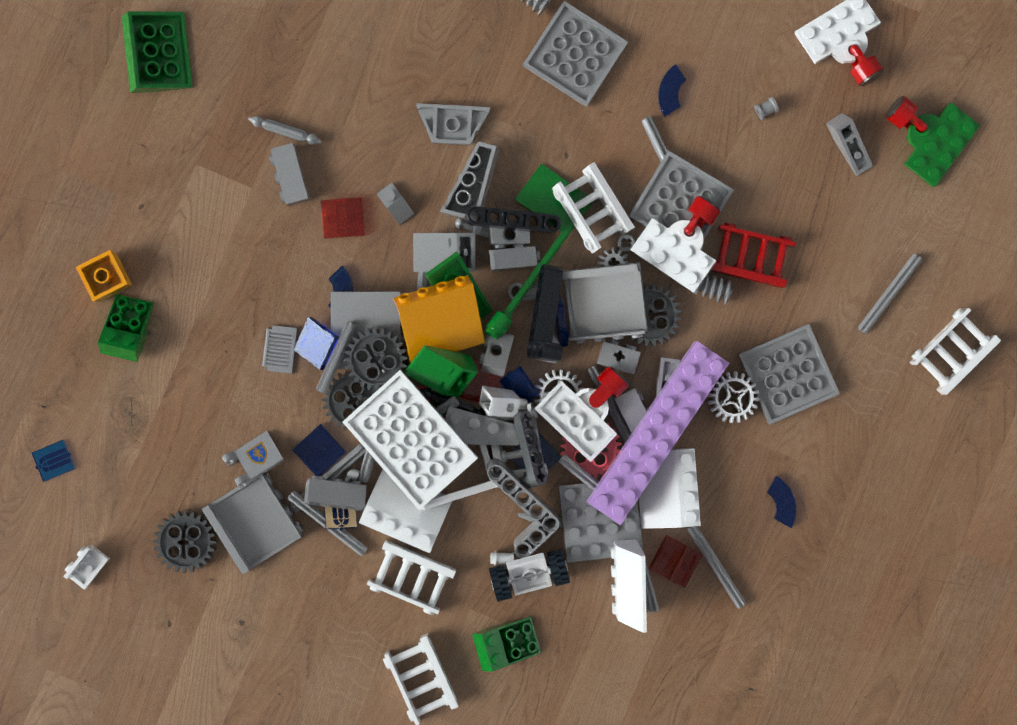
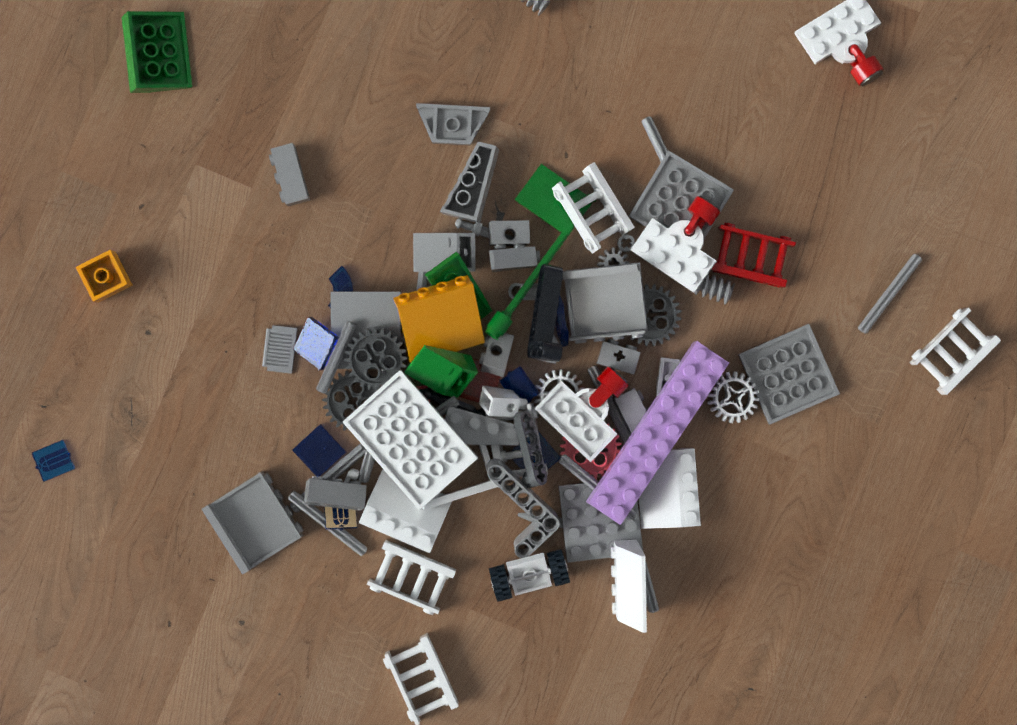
(87, 566): white bracket -> none
(125, 328): green slope -> none
(168, 540): dark grey gear -> none
(256, 458): light grey flag -> none
(285, 130): light grey wheel -> none
(342, 218): clear red slope -> none
(395, 204): light grey slope -> none
(500, 558): white pin -> none
(506, 644): green slope -> none
(521, 216): black beam -> none
(575, 53): light grey plate -> none
(669, 90): clear blue tile -> none
(675, 561): clear red slope -> none
(717, 566): light grey axle -> none
(766, 108): light grey bush -> none
(784, 502): clear blue tile -> none
(849, 142): light grey slope -> none
(934, 138): green plate -> none

